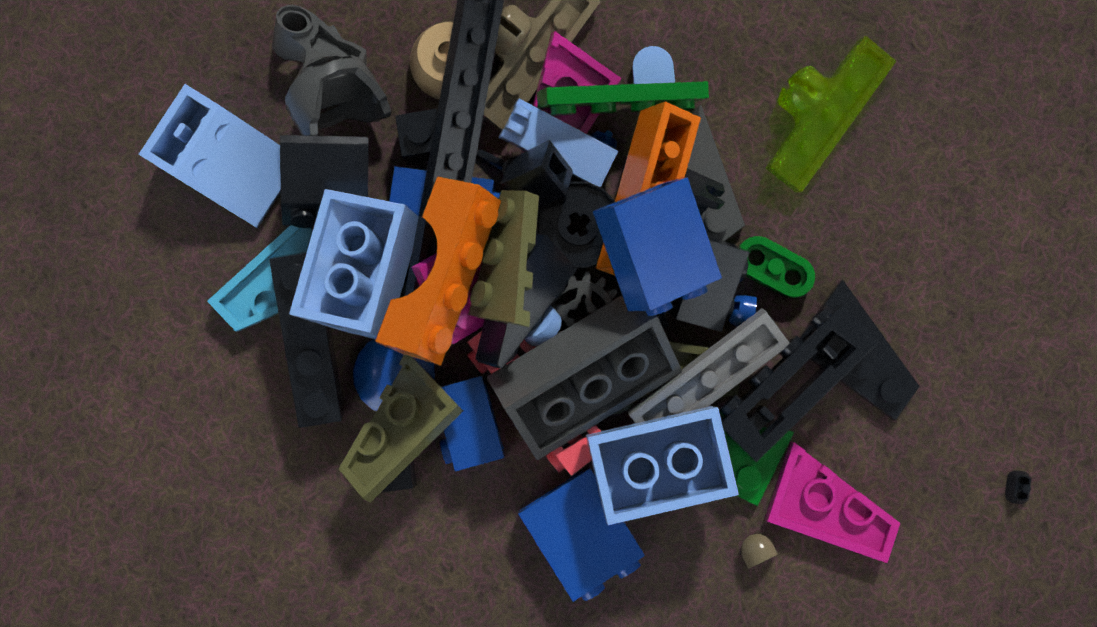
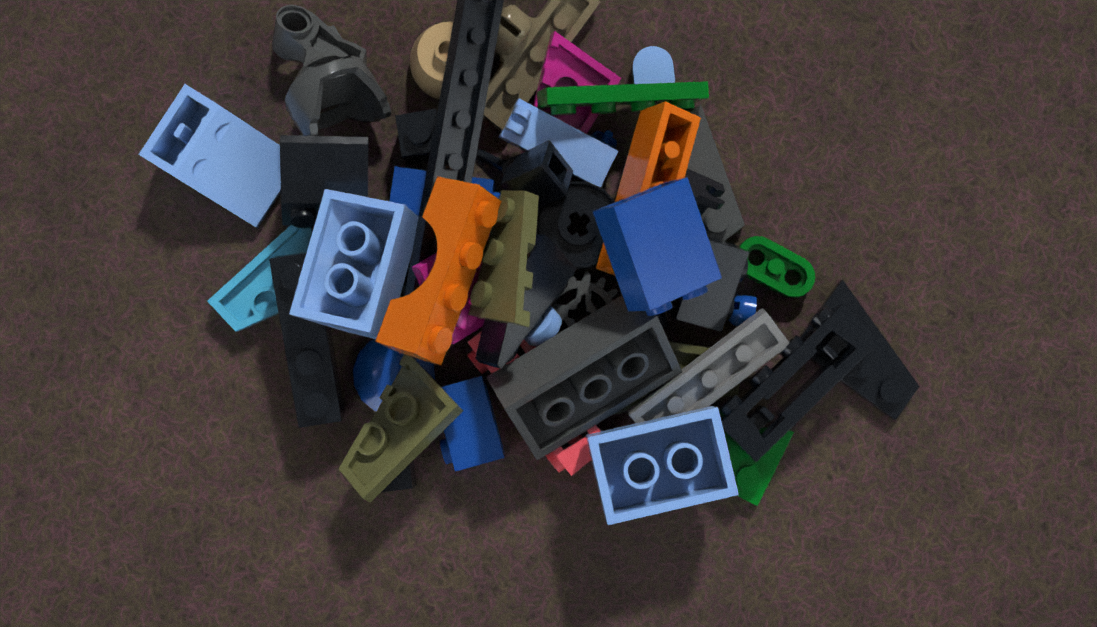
(577, 539): blue brick -> none
(757, 549): dark tan hinge -> none
(825, 110): clear neon green plate -> none
(825, 507): dark pink wing -> none
(1018, 487): black rock -> none

